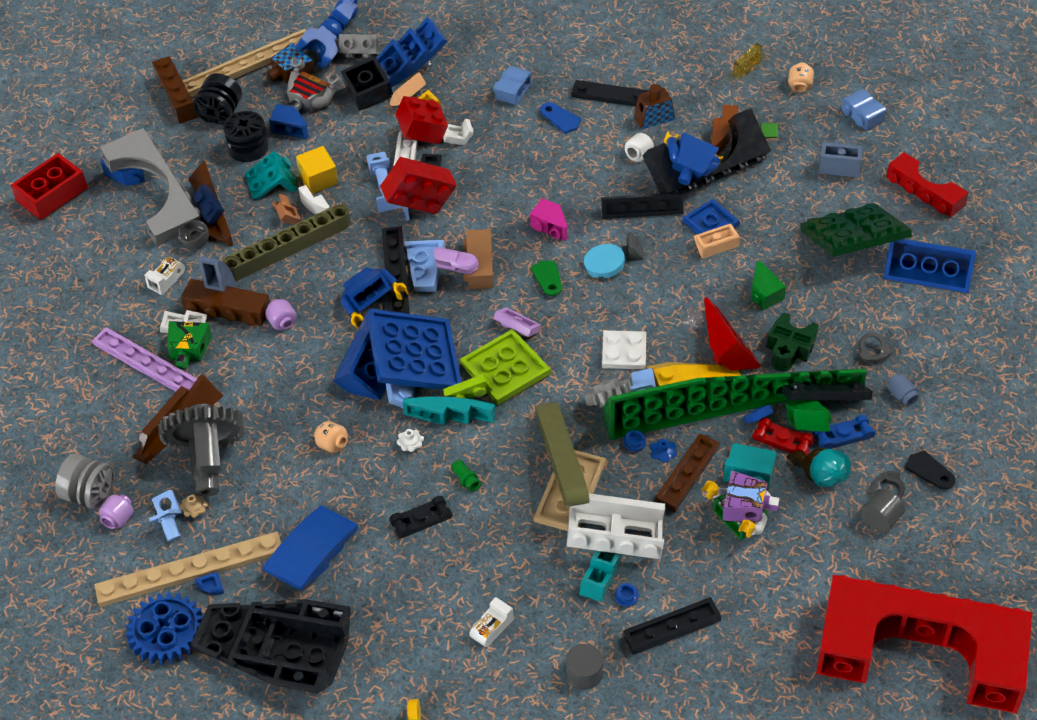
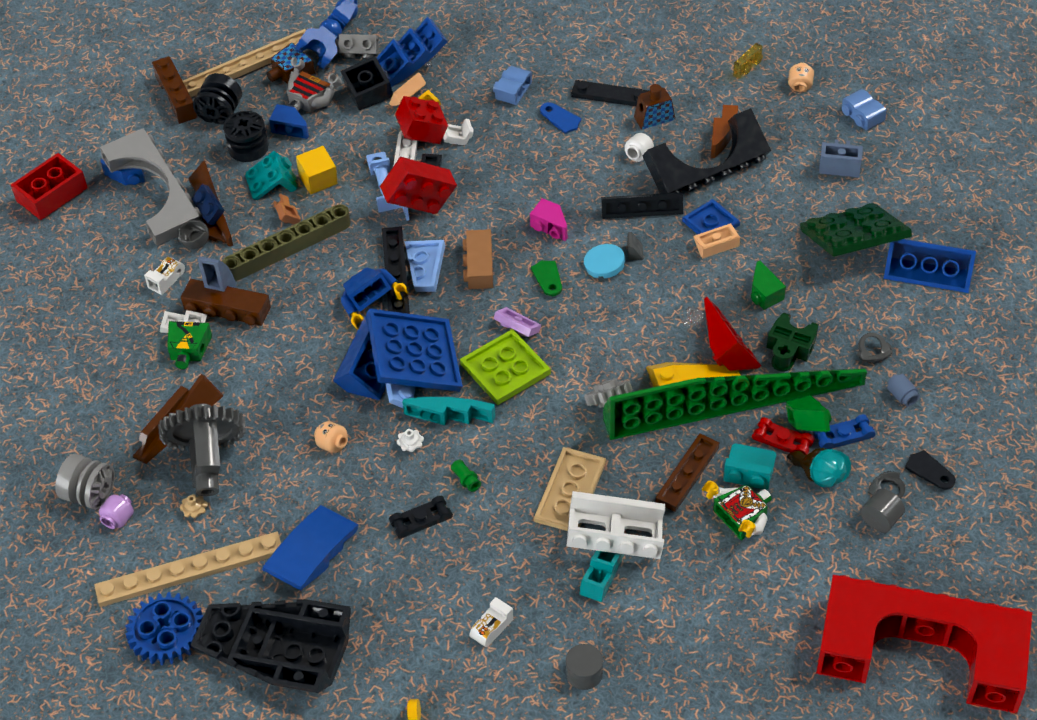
(143, 360): lavender tile -> none
(166, 518): light blue bracket -> none
(210, 583): blue tile -> none
(280, 314): lavender head -> none
(313, 204): white slope -> none
(455, 260): lavender arm -> none
(470, 388): lime plate -> none
(562, 455): olive beam -> none
(624, 349): white plate -> none
(626, 595): blue plate -> none
(634, 441): blue plate -> none
(642, 380): light blue bracket -> none
(663, 450): blue plant -> none
(671, 625): black plate -> none
(691, 156): blue torso -> none
(747, 499): torso -> none
(758, 414): blue tile -> none
(769, 130): bright green piece -> none
(801, 392): black plate -> none
(946, 198): red arch -> none

